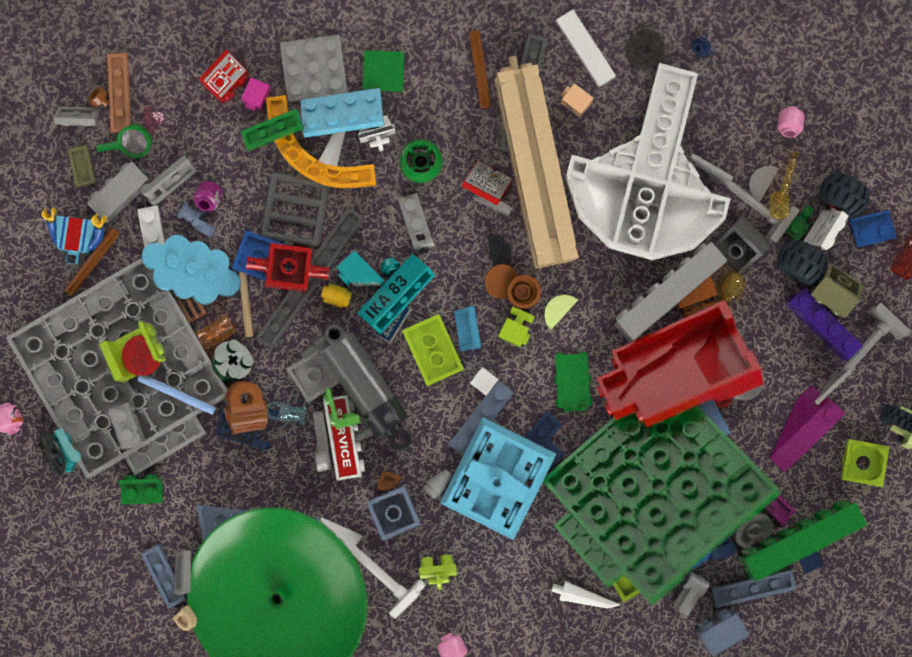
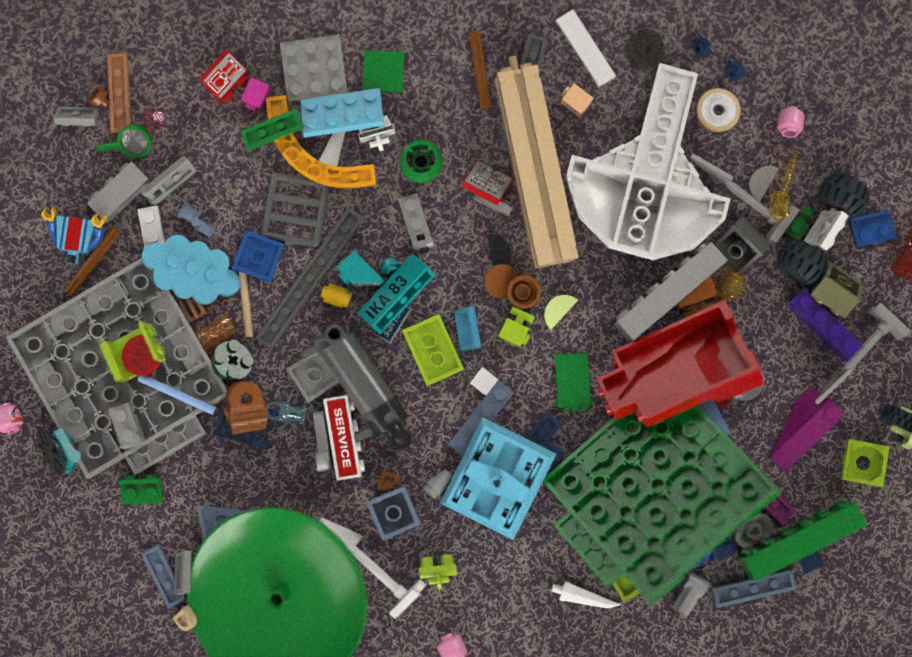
(81, 166): olive tile -> none
(208, 196): magenta head -> none
(297, 258): red brick -> none
(348, 419): bright green bracket -> none
(715, 122): none -> wheel
(721, 631): sand blue brick -> none
(734, 69): none -> dark blue plate

